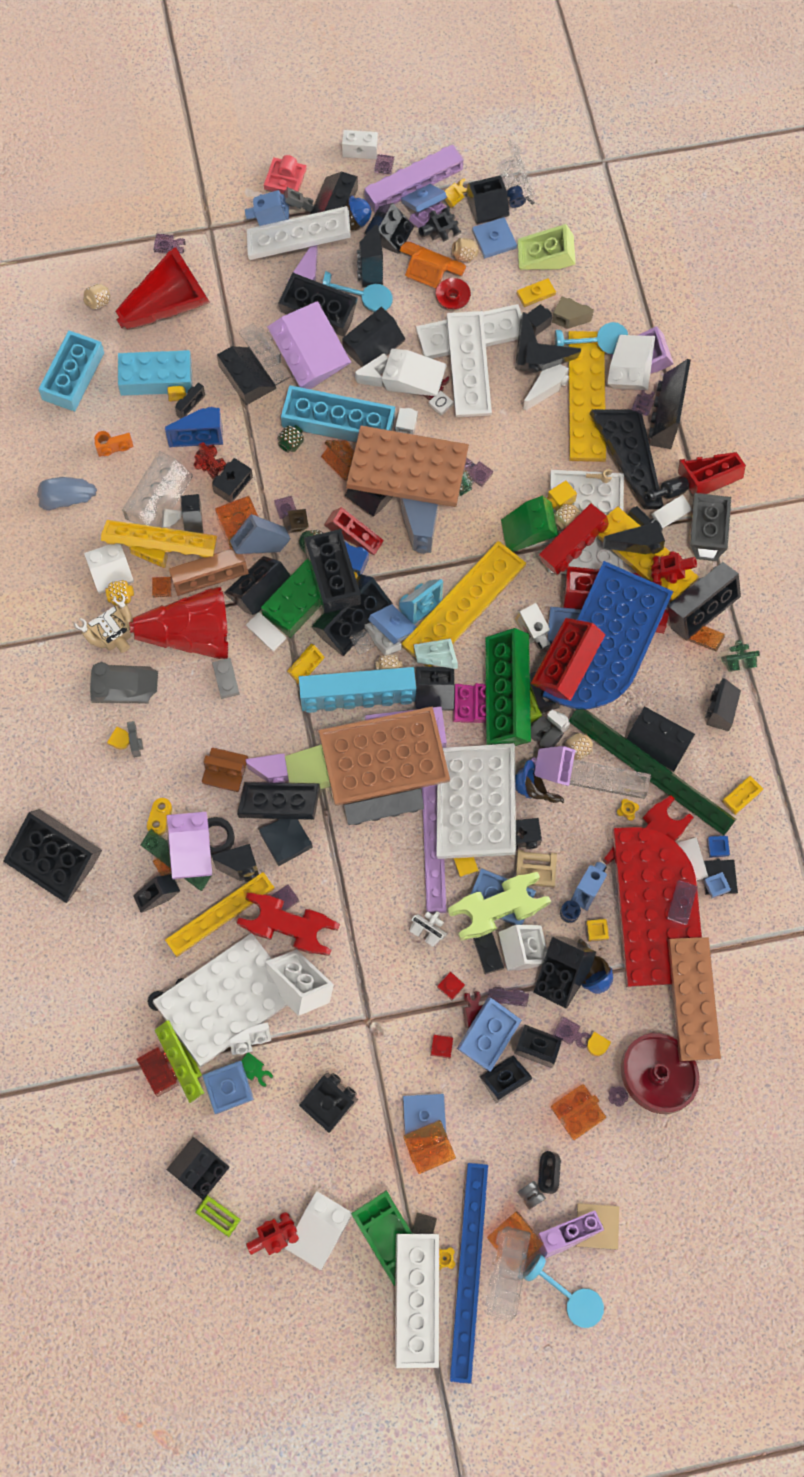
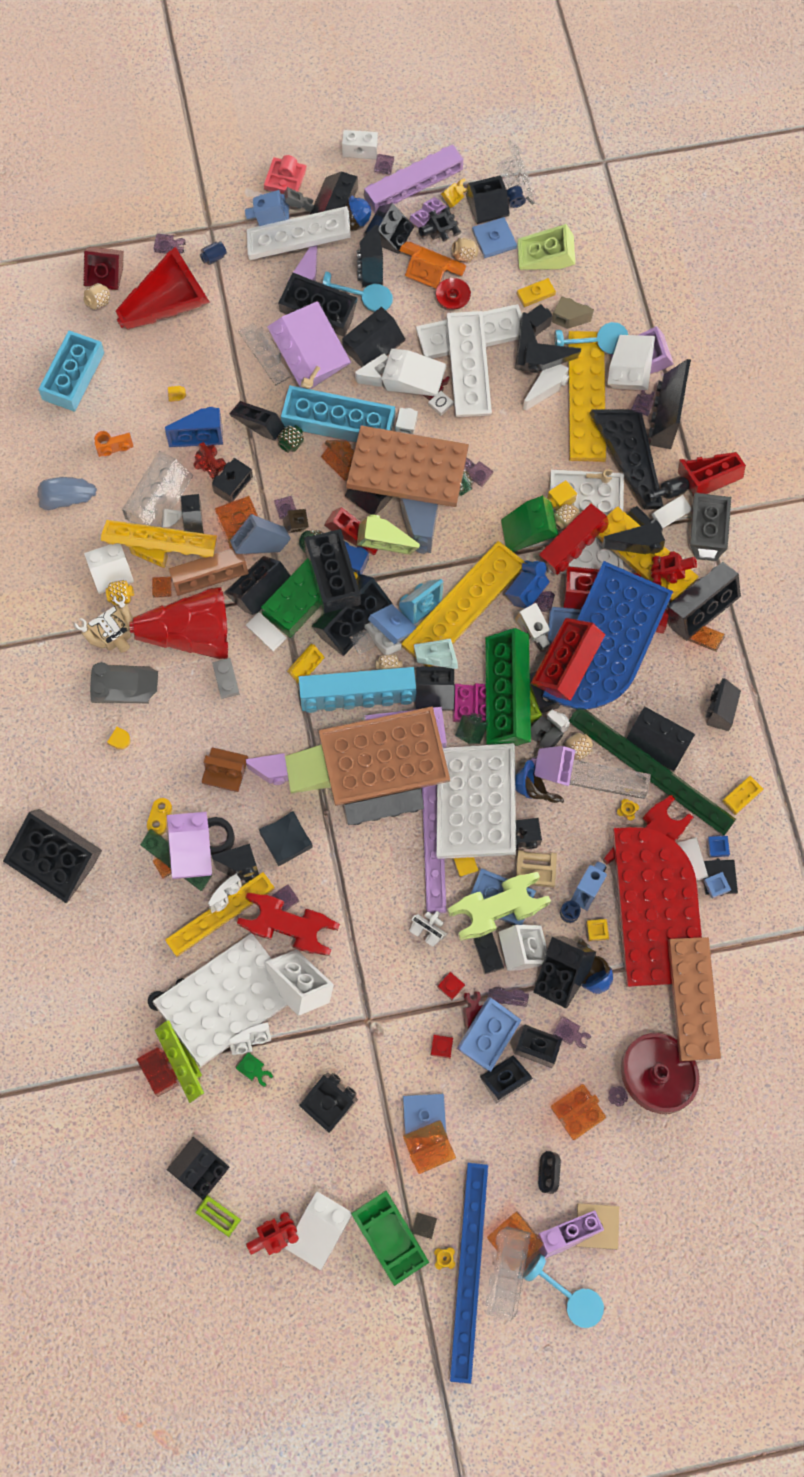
(103, 267): none -> dark red slope
(135, 743): dark grey plate -> none
(153, 372): medium azure brick -> none
(156, 892): black slope -> none
(193, 397): black plate -> none
(213, 252): none -> dark blue brick
(220, 899): none -> white slope
(228, 1087): medium blue plate -> none
(245, 373): black slope -> none
(258, 419): none -> black slope
(279, 800): black tile -> none
(308, 383): none -> tan hand
(383, 535): none -> yellowish green slope
(417, 1301): white plate -> none
(424, 197): medium blue plate -> none
(471, 728): none -> clear green brick
(528, 585): none -> blue hinge
(528, 1191): flat silver wheel -> none
(545, 601): none -> clear purple plate
(597, 1045): yellow tile -> none
(682, 902): plate -> none
(732, 661): clear green hips -> none

